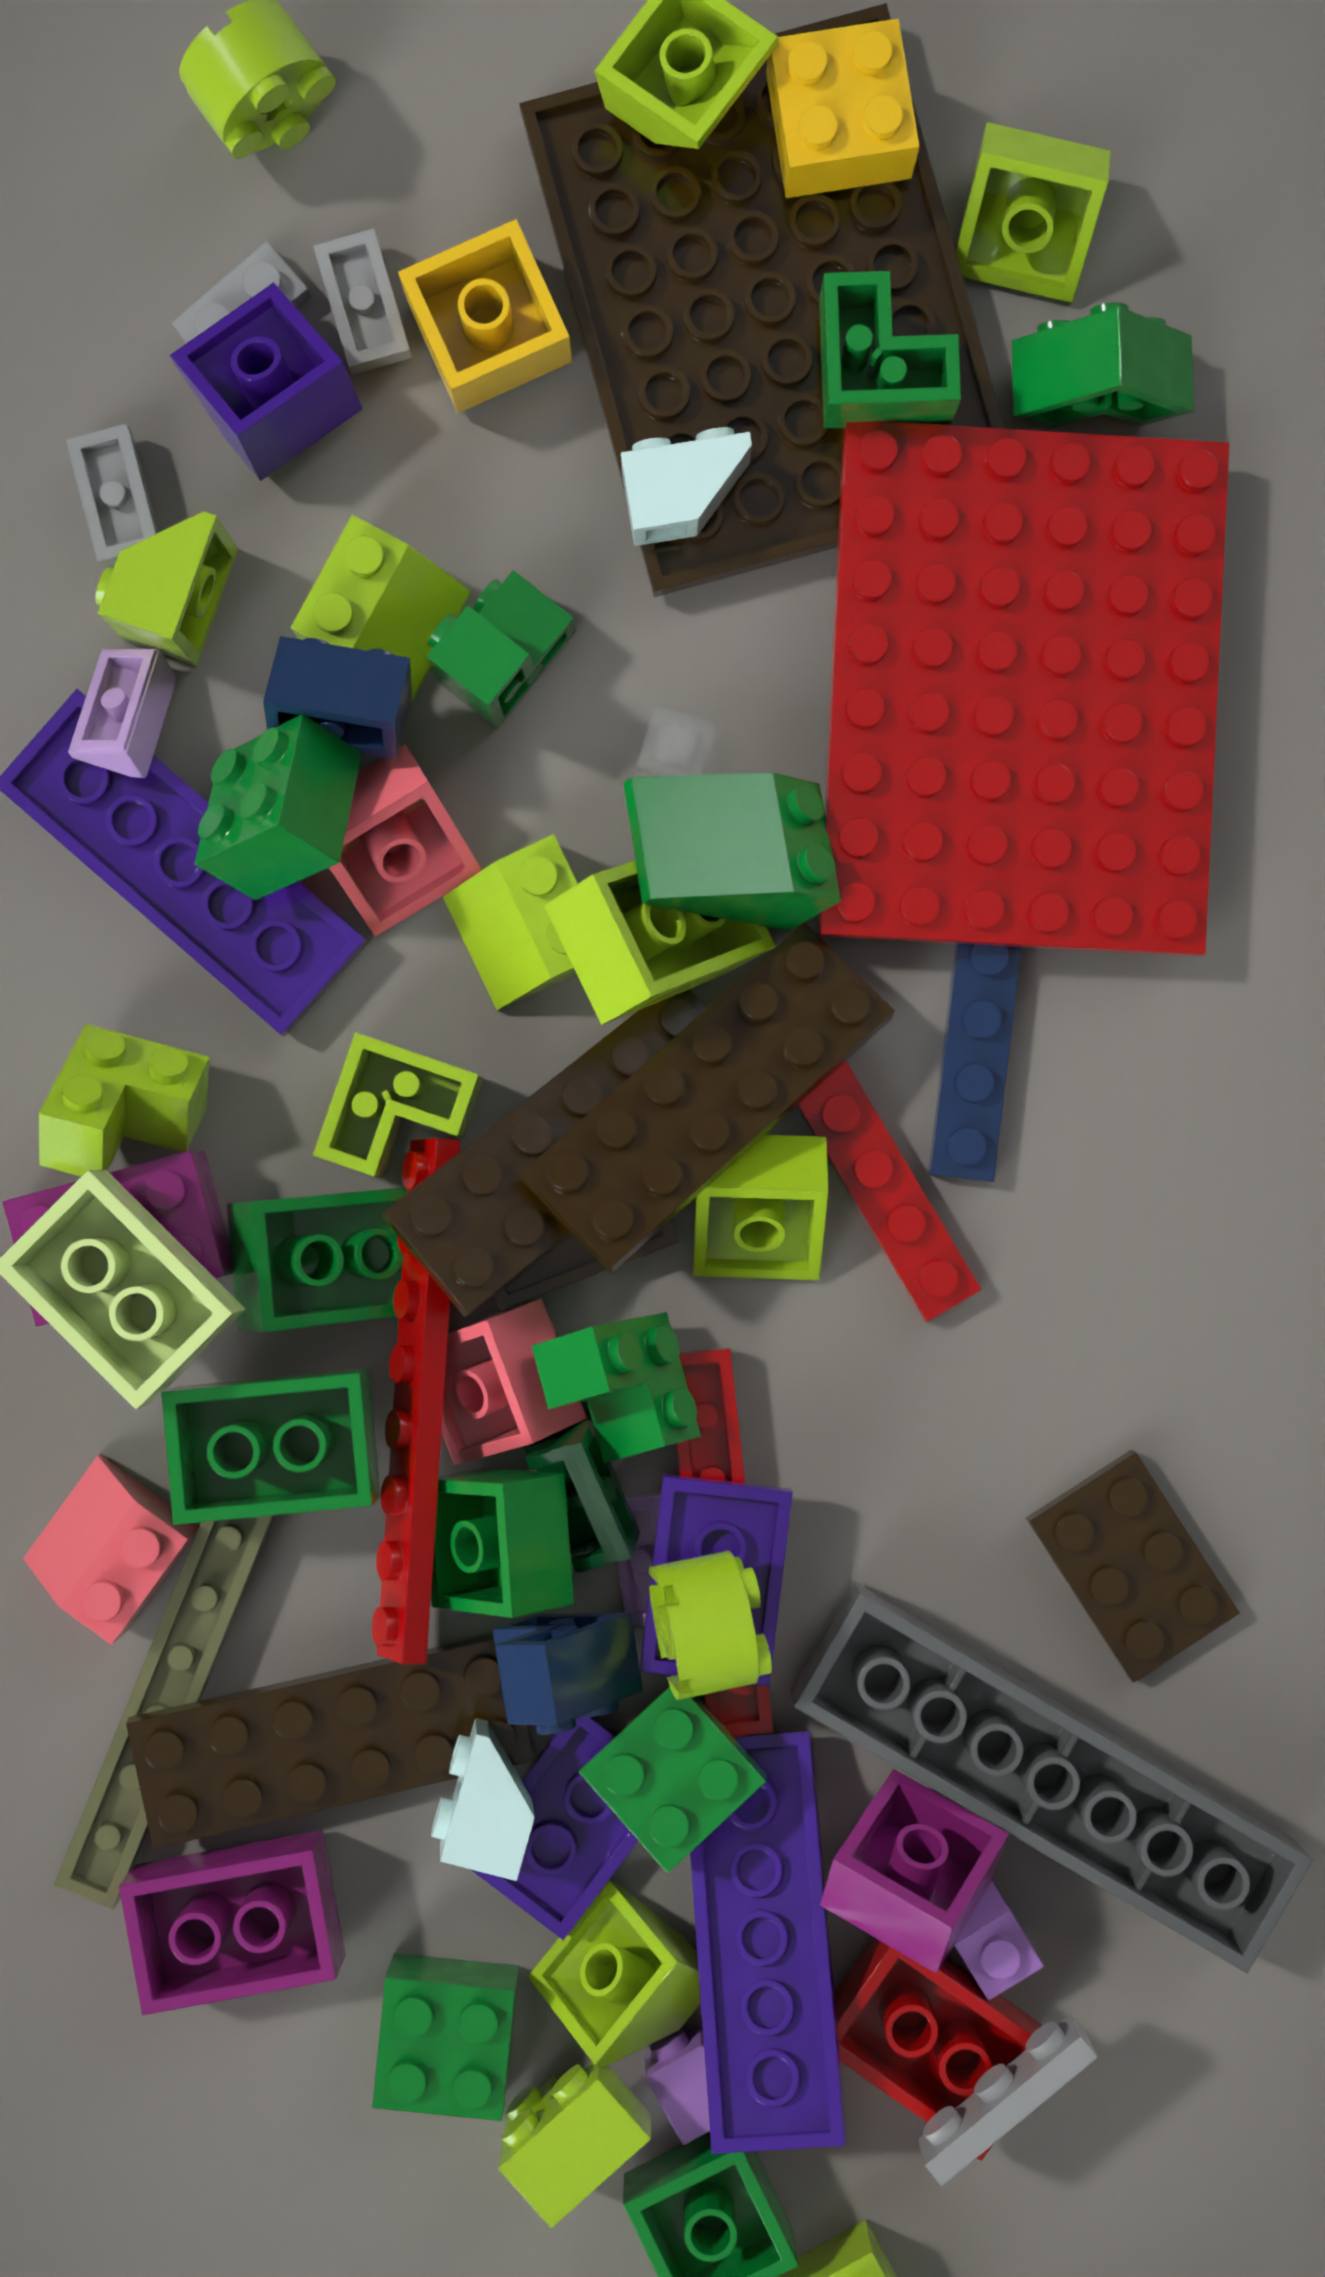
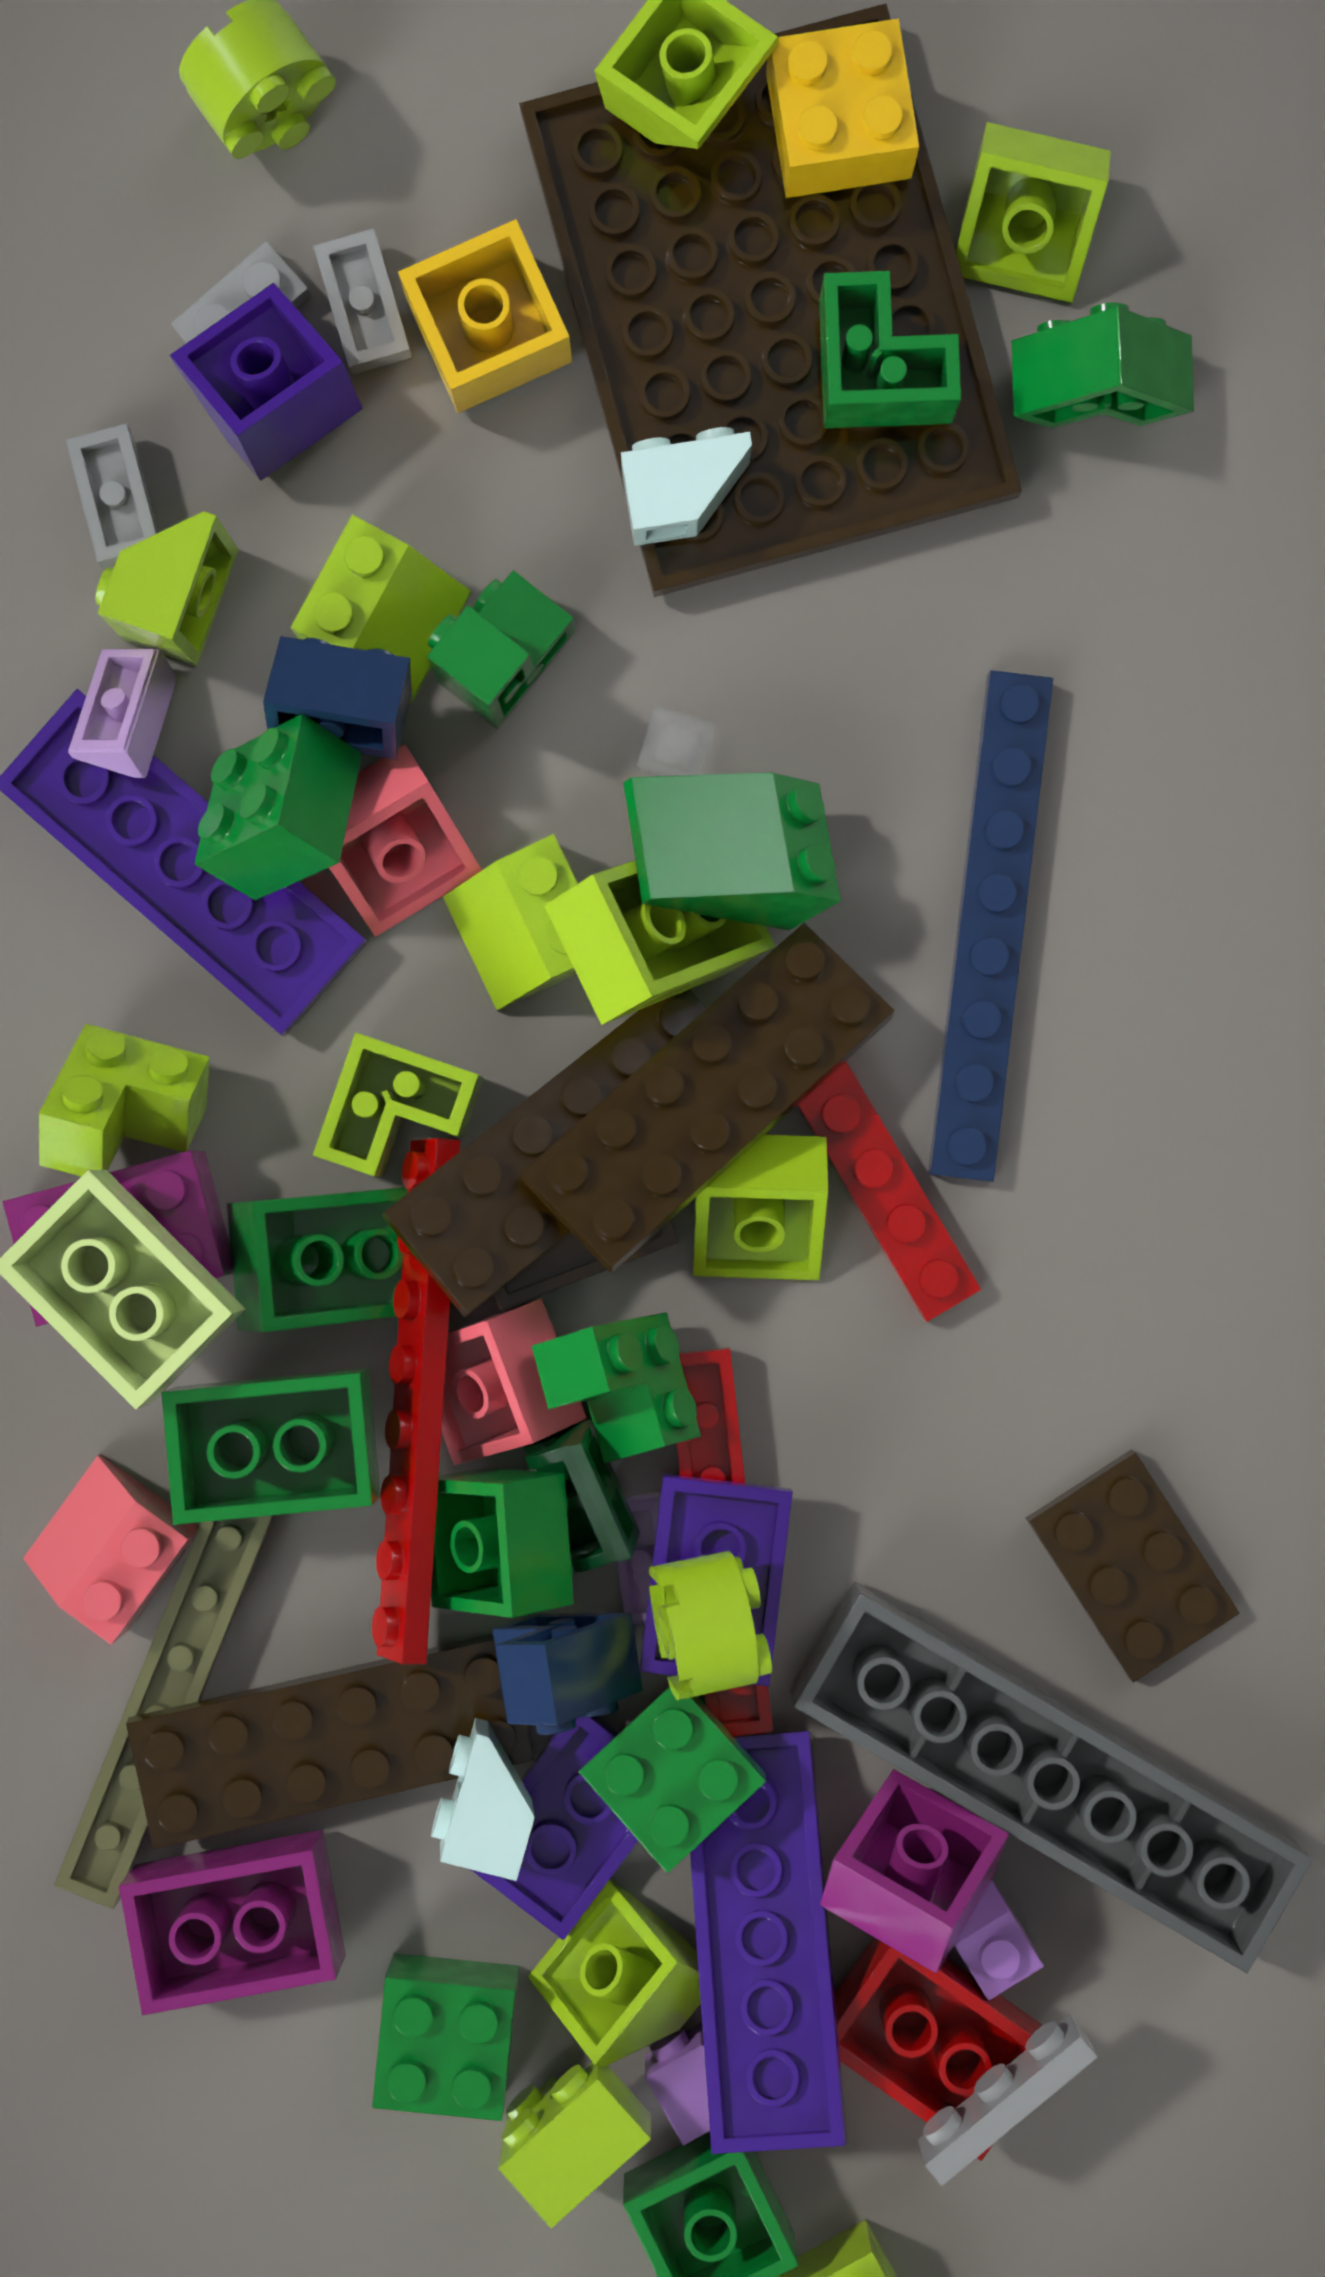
(1025, 687): red plate -> none

